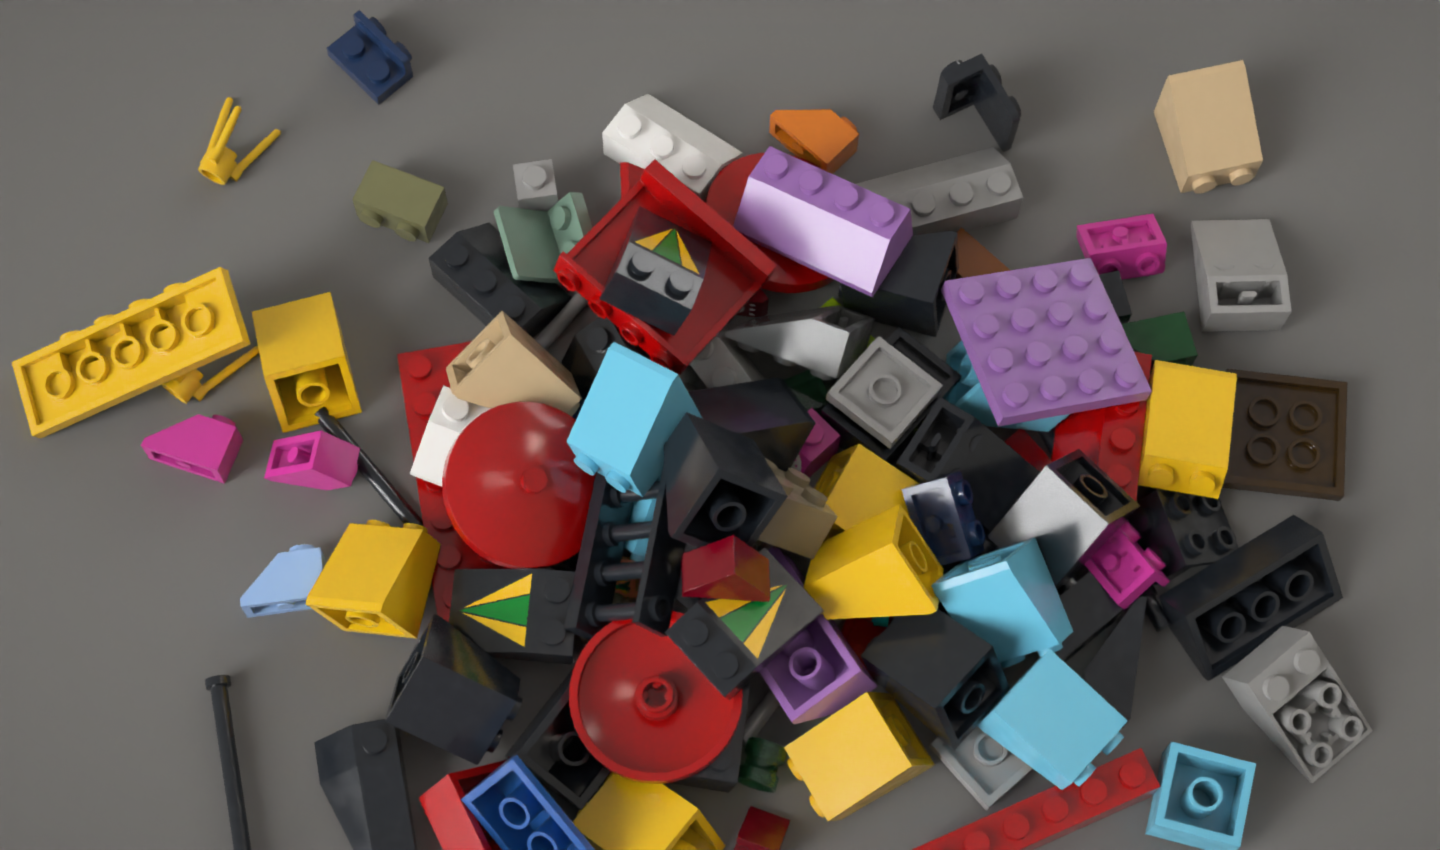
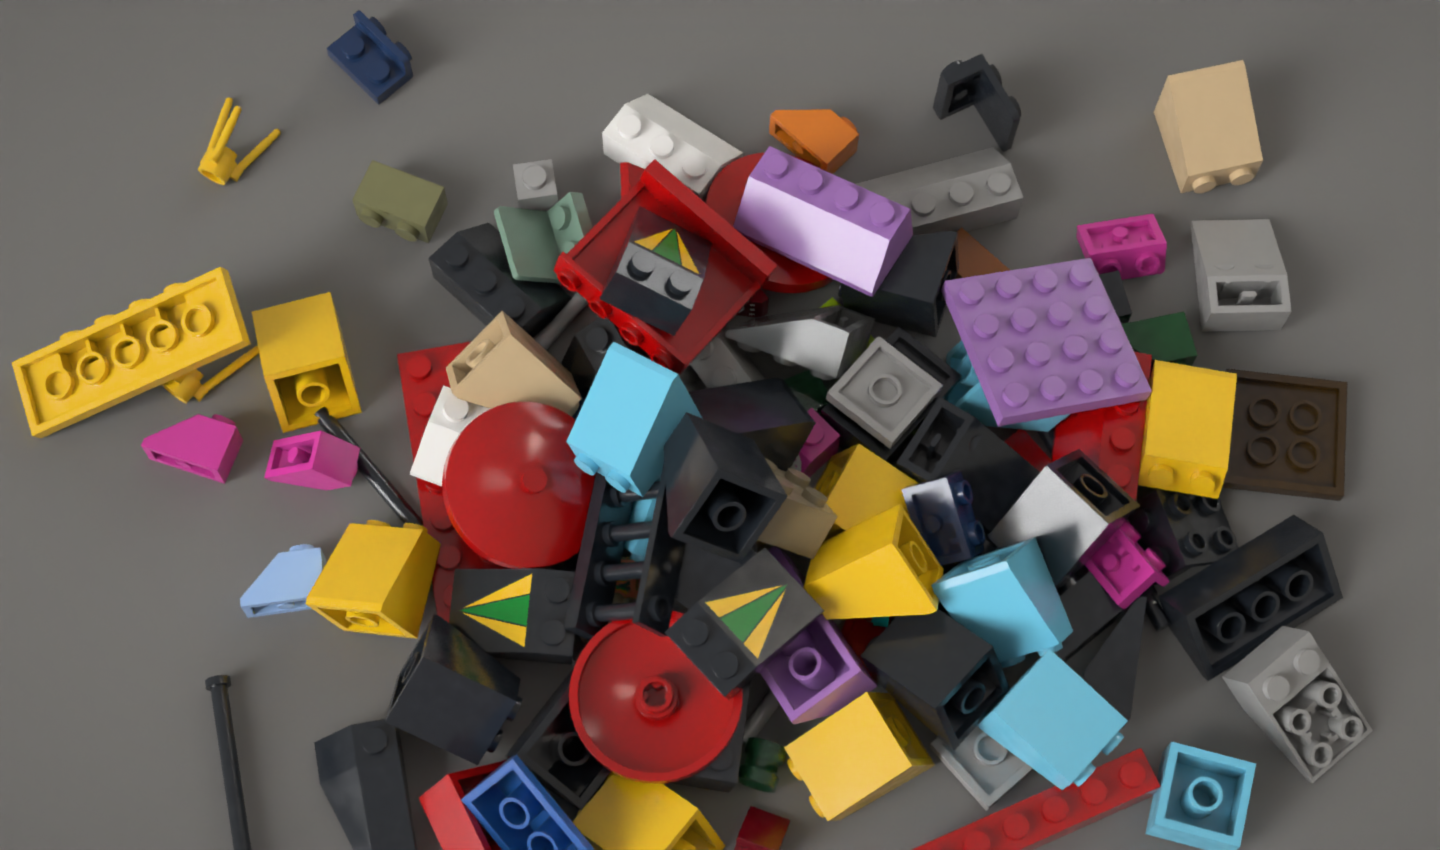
(726, 571): dark red slope -> none

